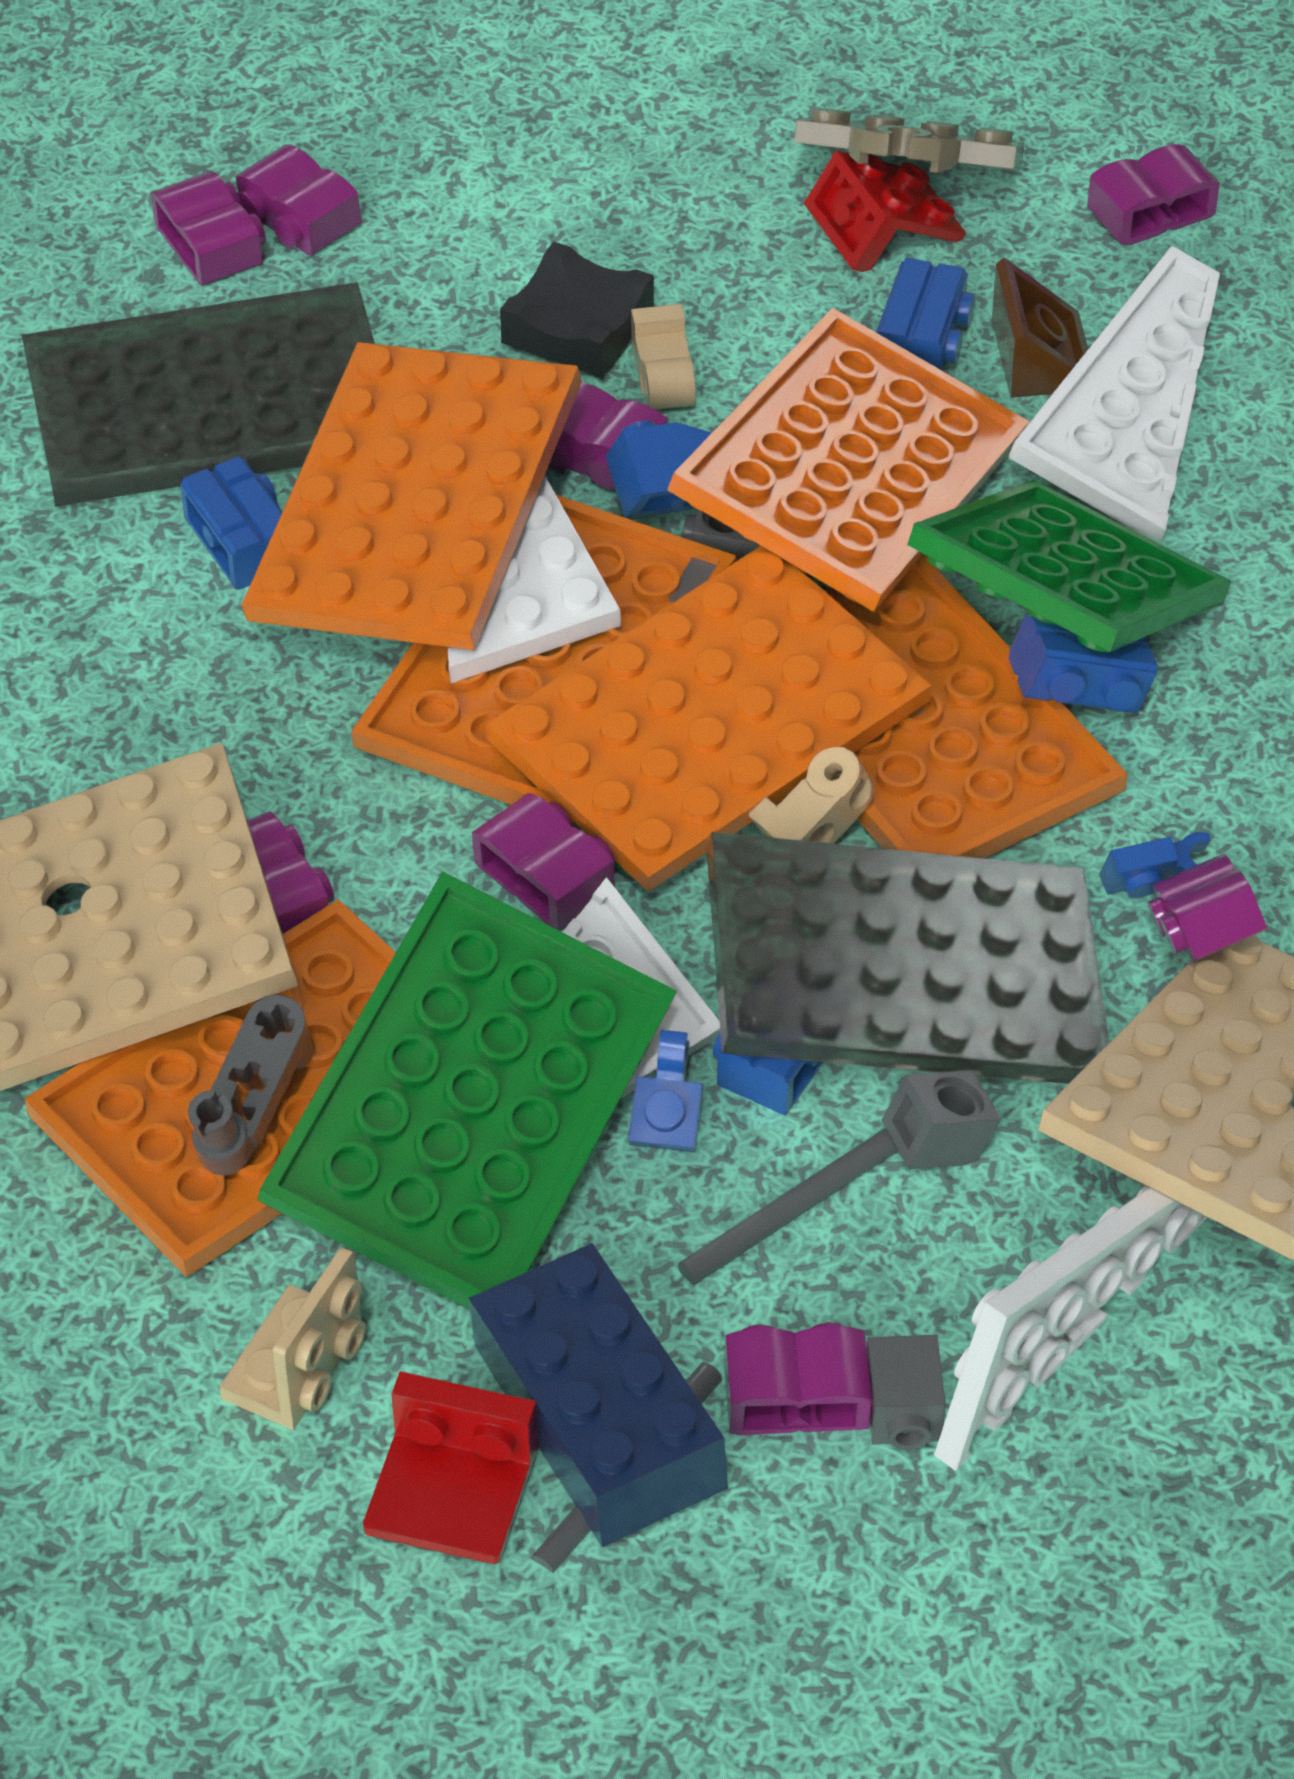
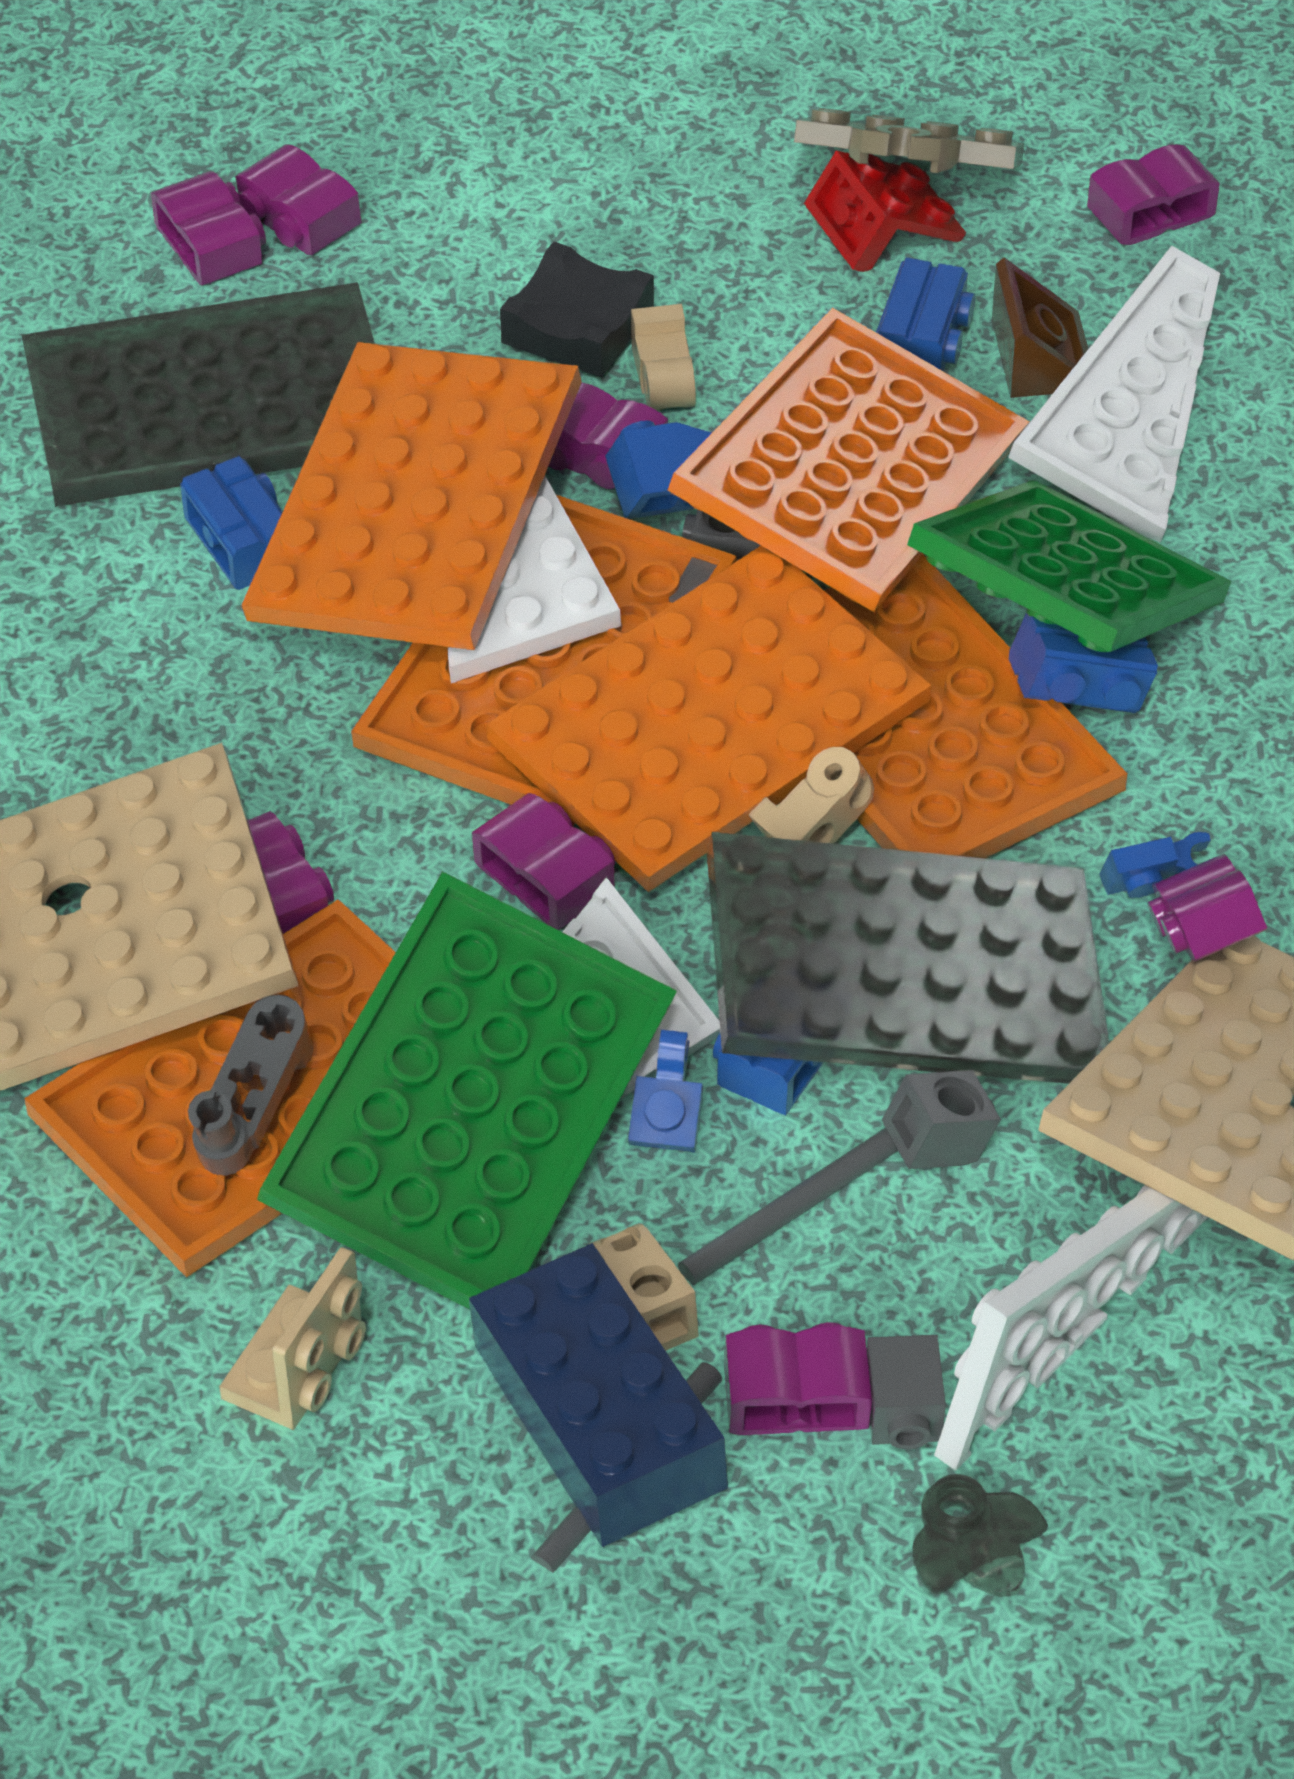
(453, 1468): red bracket -> none
(652, 1284): none -> tan leg
(978, 1545): none -> clear smoke plate

